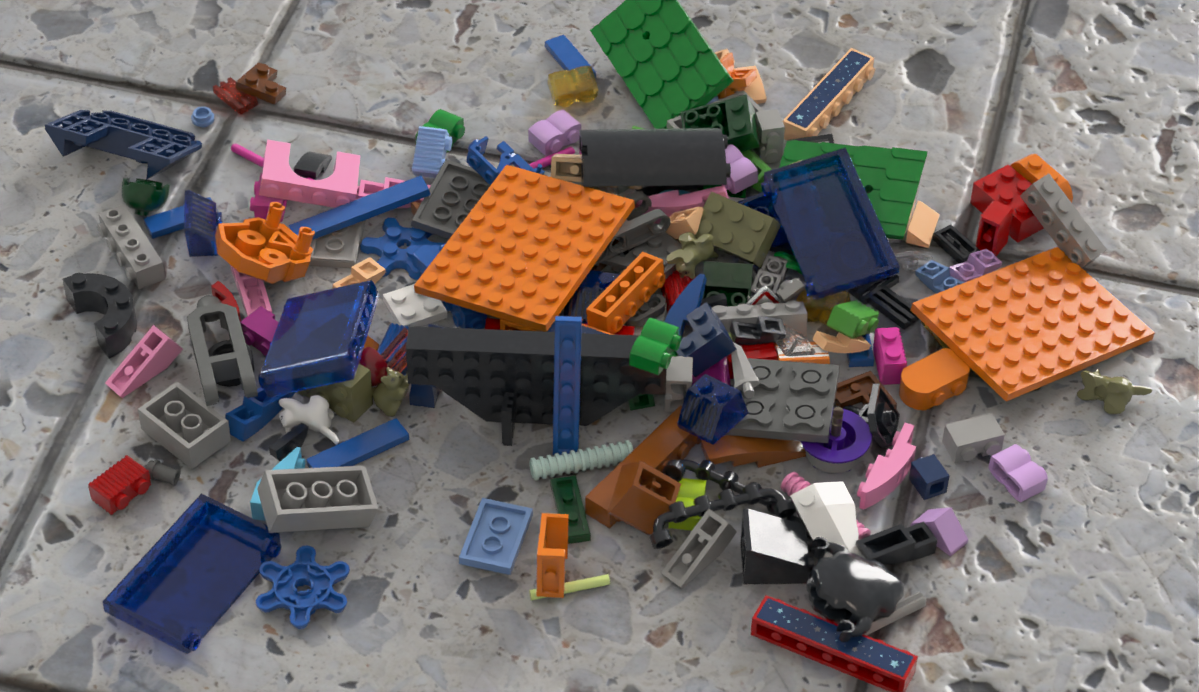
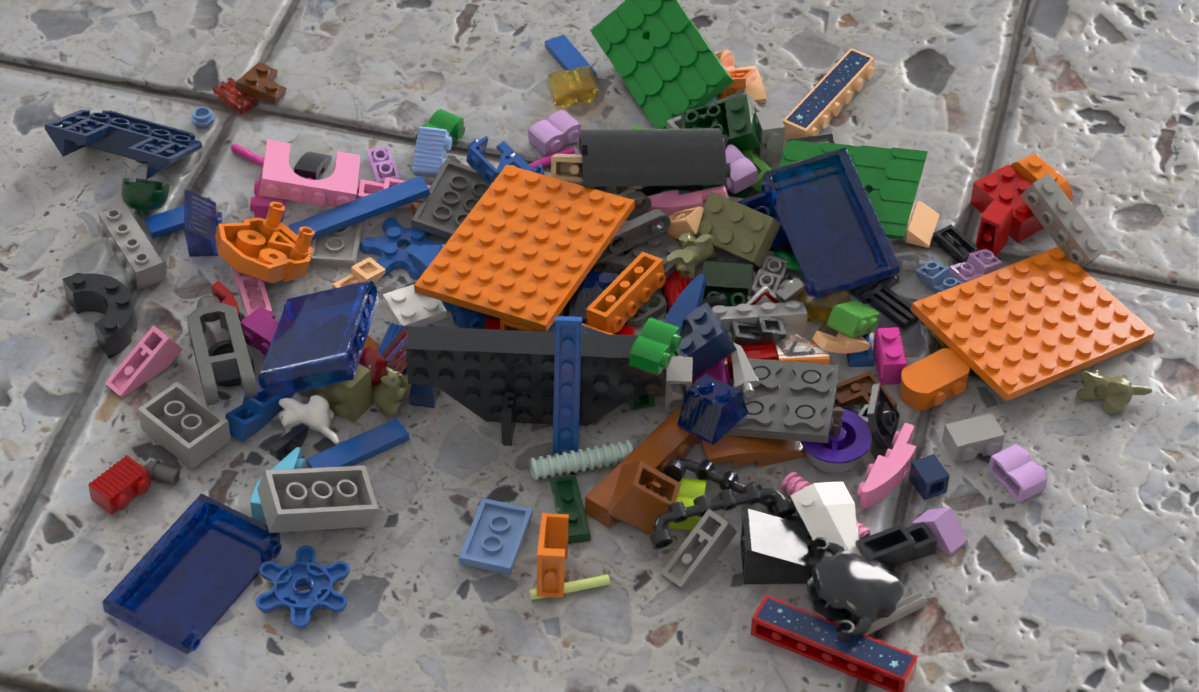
(382, 164): none -> lavender slope

